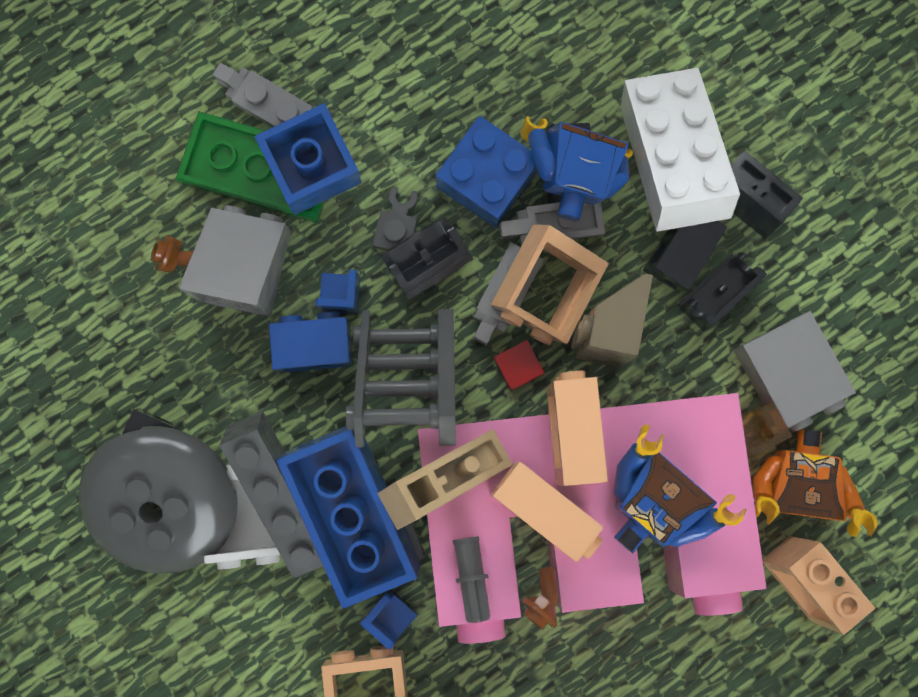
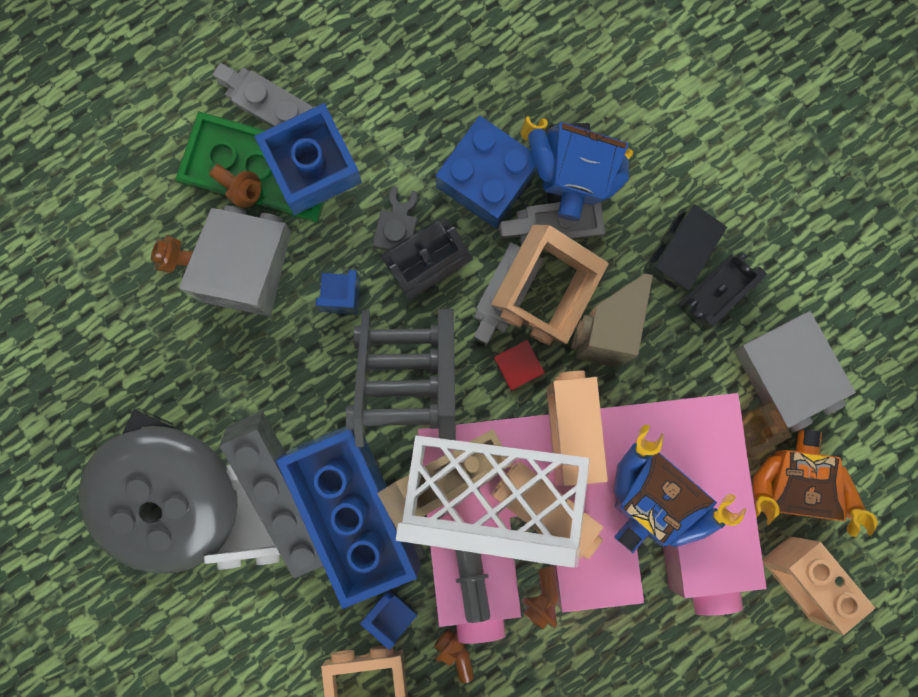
(242, 189): none -> dark orange plate
(310, 343): blue brick -> none
(451, 650): none -> dark orange plate
(486, 539): none -> white fence
(678, 150): white brick -> none
(763, 196): black hinge -> none

